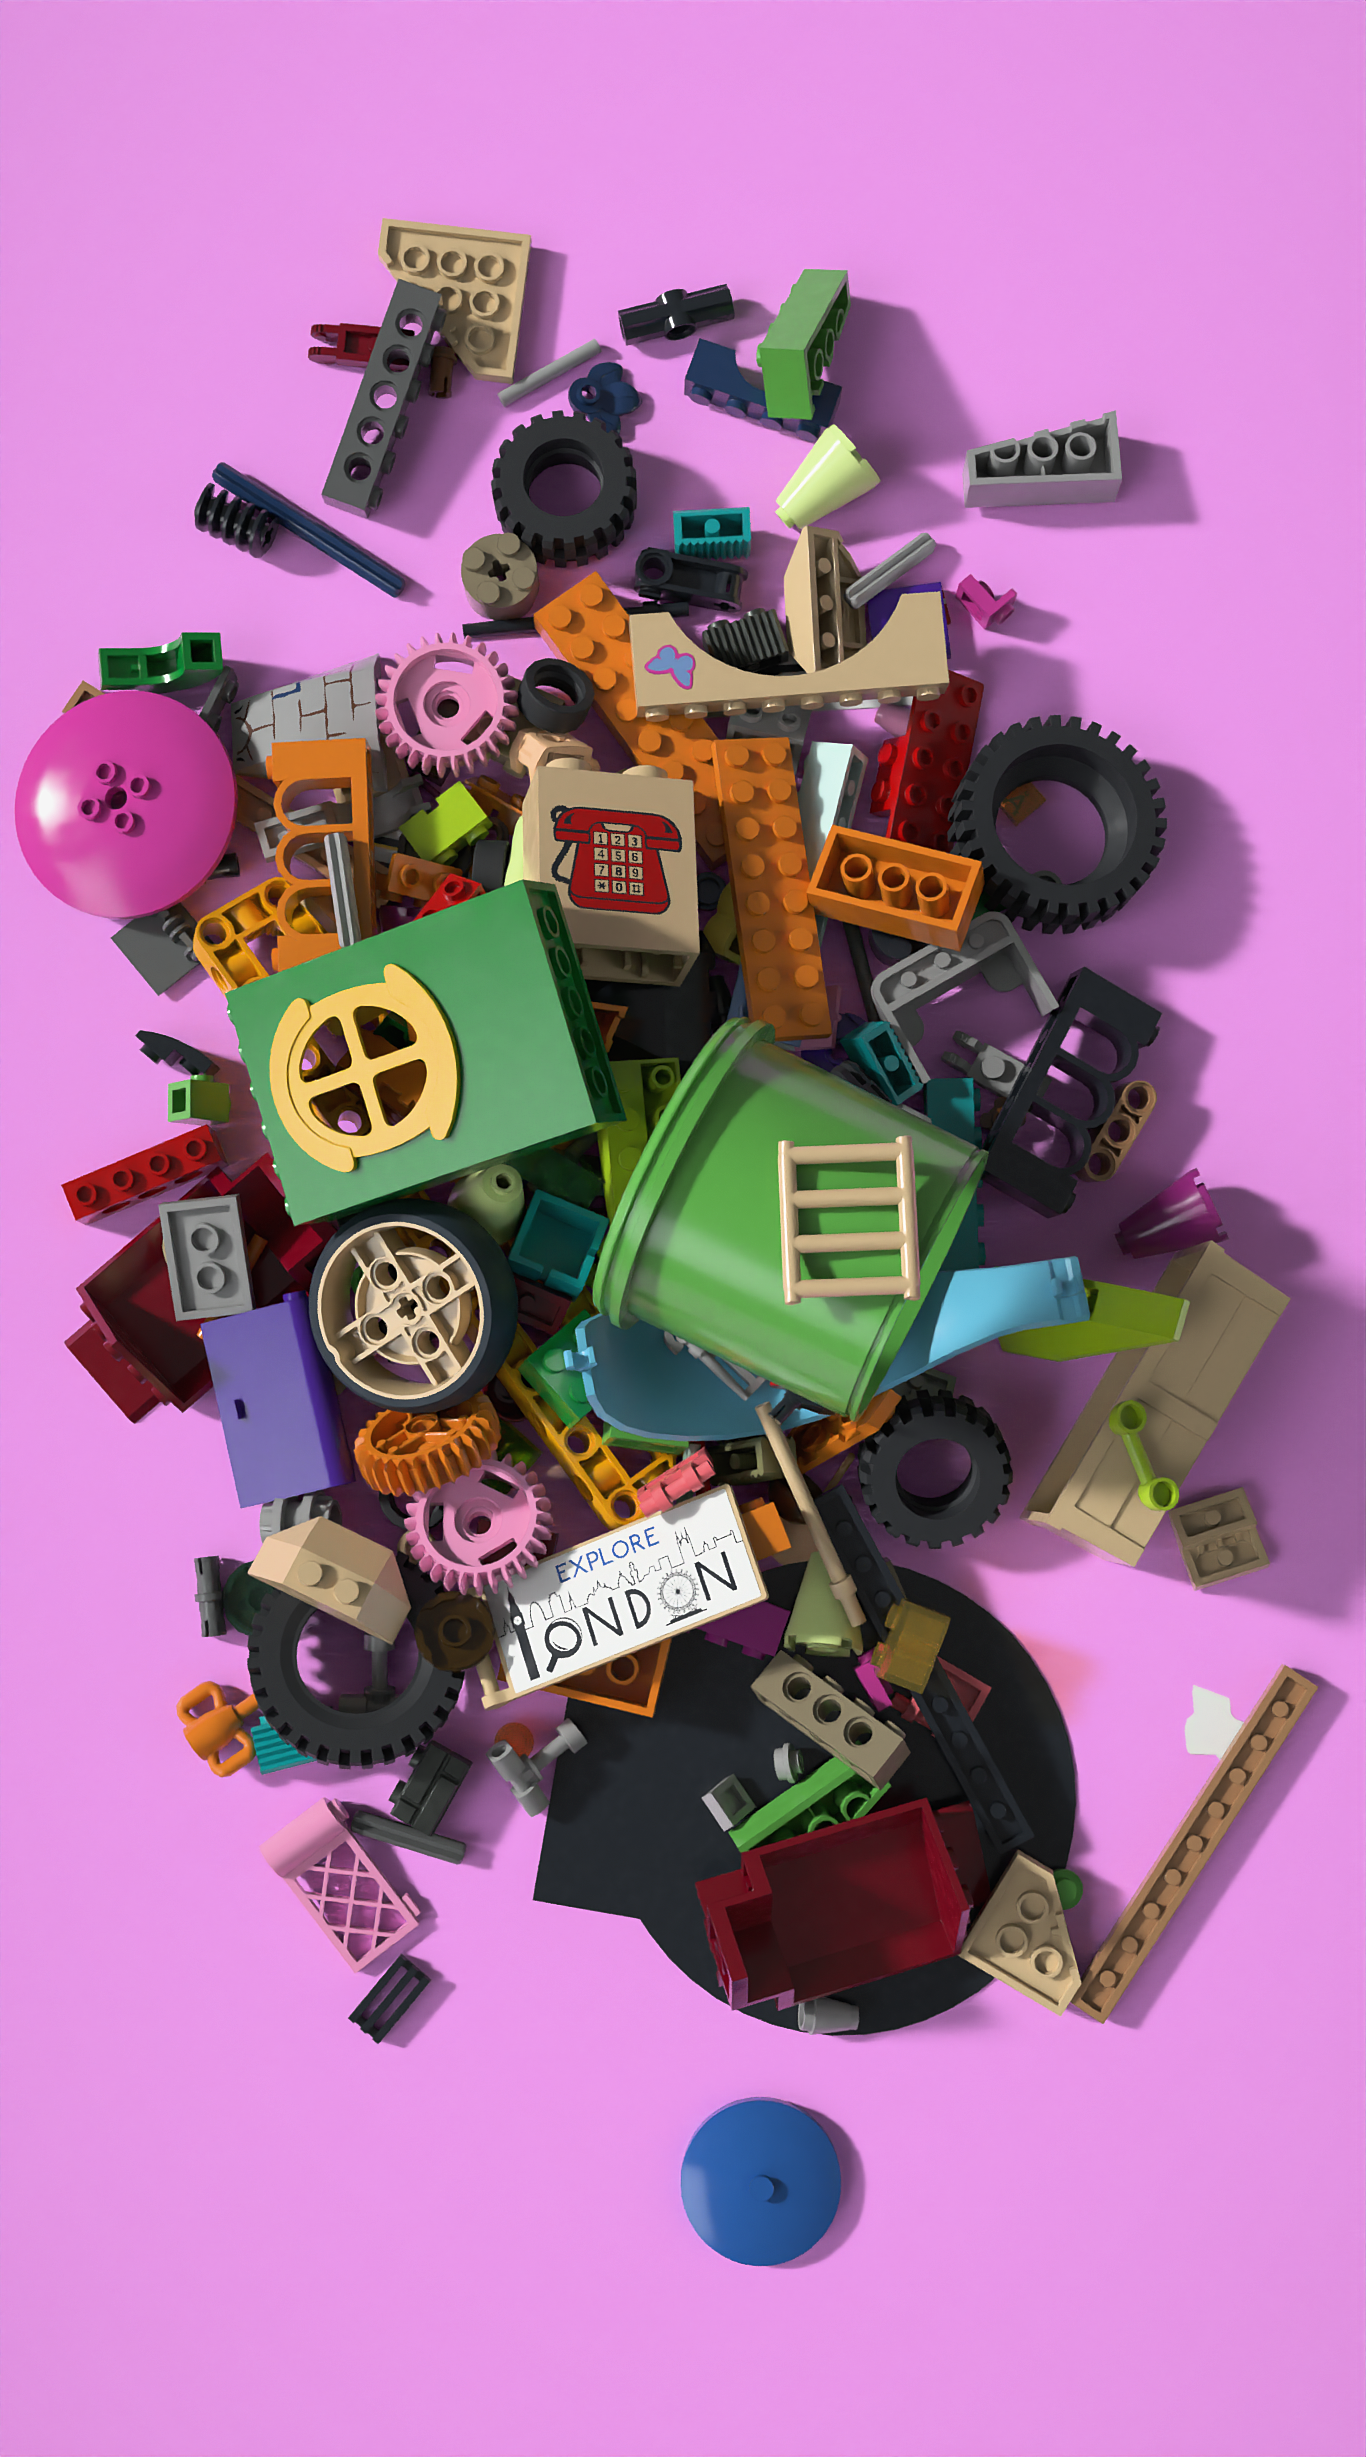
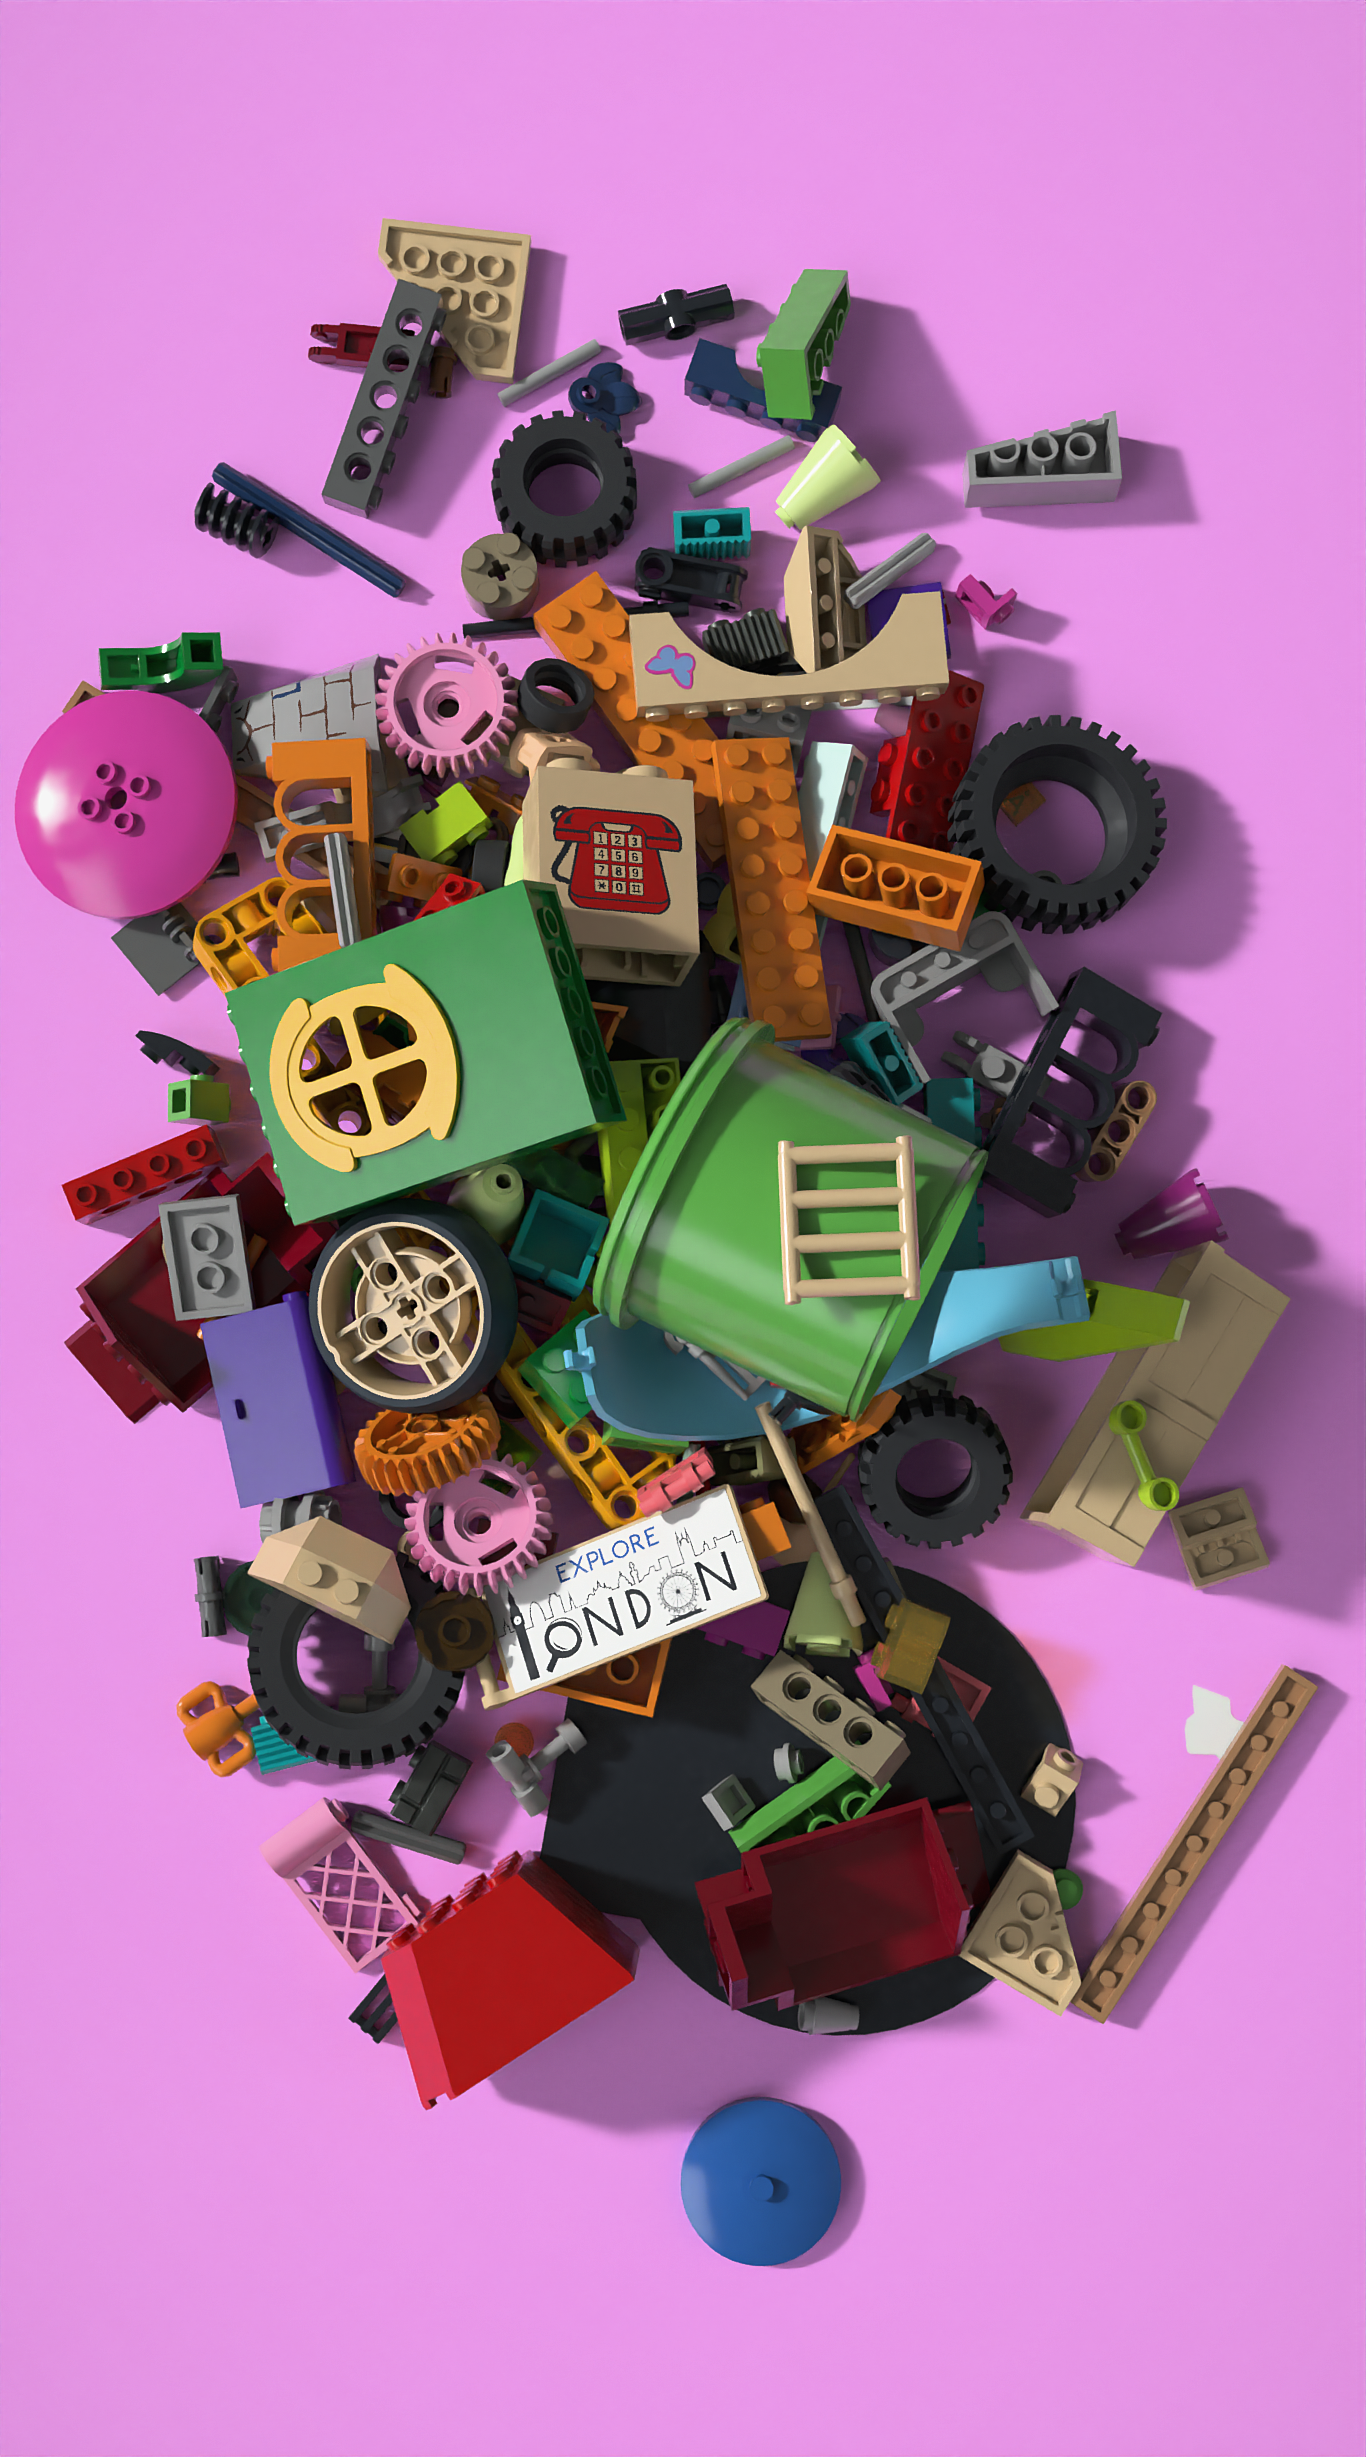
(499, 1972): none -> red windscreen
(741, 466): none -> light grey bar
(1053, 1779): none -> tan bracket

